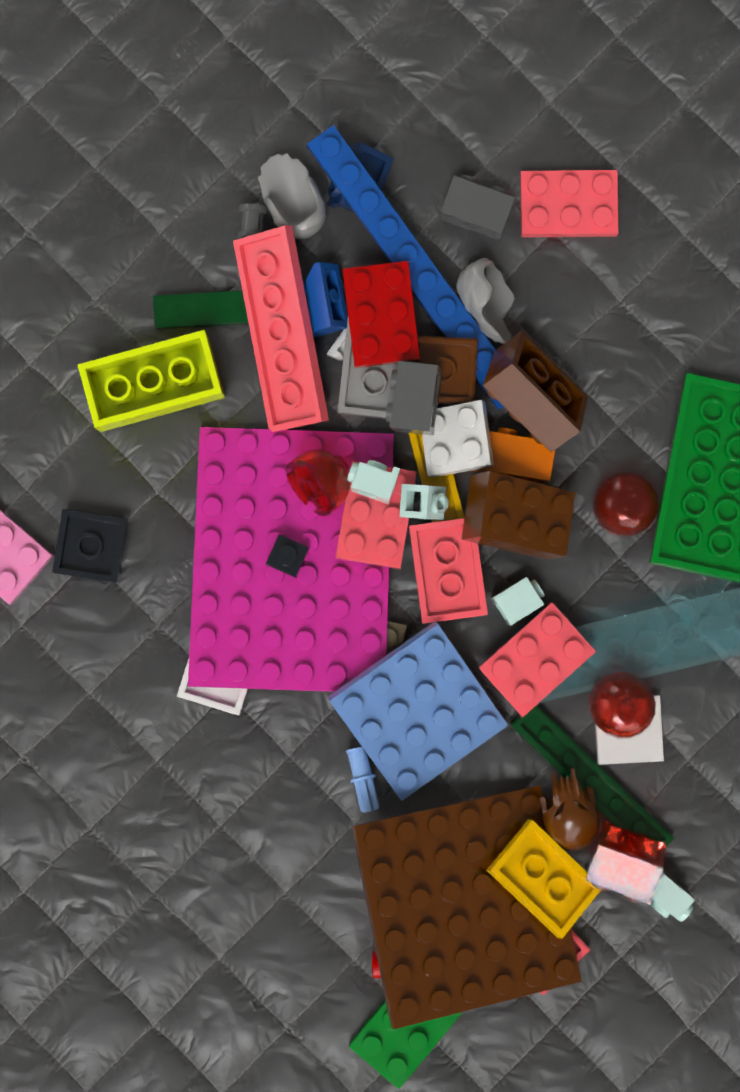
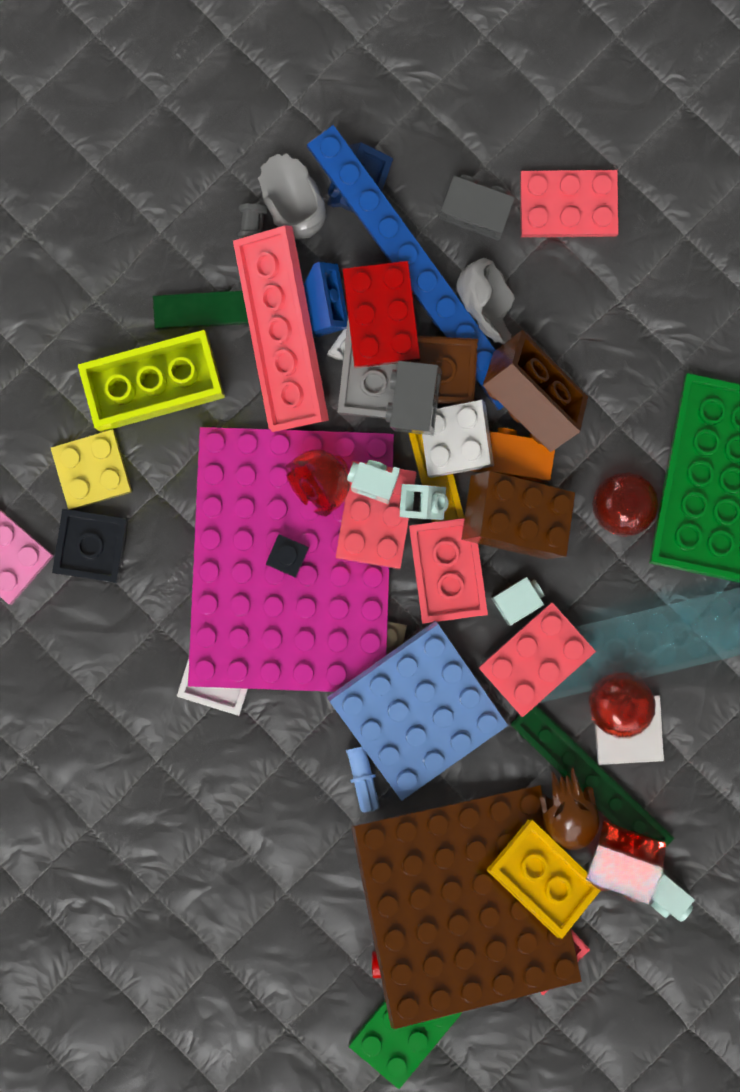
(91, 469): none -> light yellow plate

